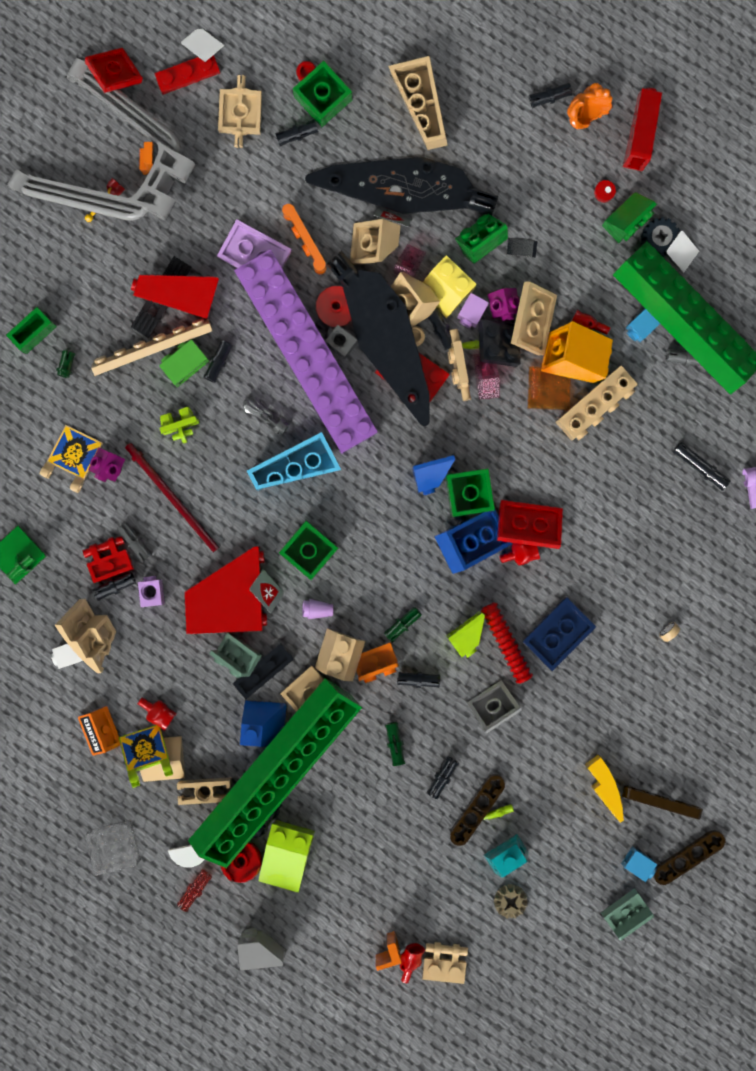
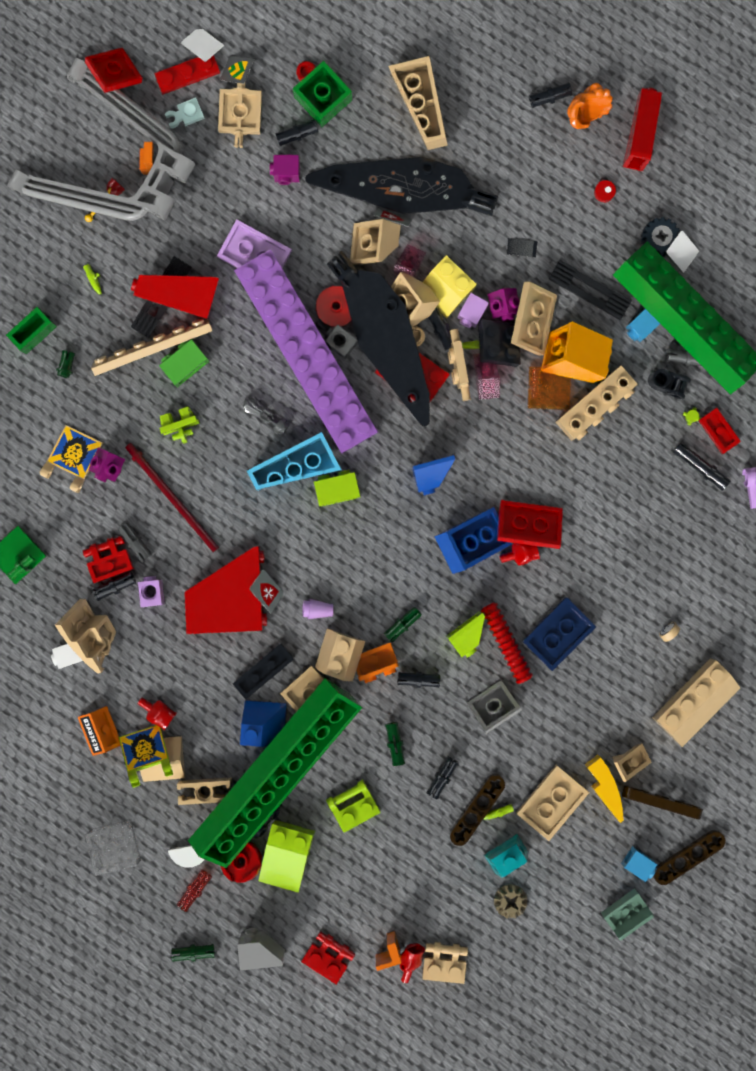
(93, 278): none -> lime helmet
(188, 112): none -> light aqua plate
(193, 953): none -> dark green pin
(218, 361): black pin -> none
(236, 656): sand green bracket -> none
(237, 69): none -> dark grey sticker
(285, 169): none -> magenta brick
(300, 231): orange plate -> none
(308, 550): green brick -> none
(324, 962): none -> red plate
(337, 488): none -> lime brick
(355, 812): none -> lime plate
(469, 492): green slope -> none
(482, 237): green slope -> none
(552, 802): none -> tan plate
(584, 319): red piece -> none
(616, 304): none -> black container
(625, 220): green slope -> none
(631, 762): none -> tan slope
(672, 385): none -> black piece
(691, 416): none -> lime piece
(696, 702): none -> tan slope
(719, 431): none -> red plate

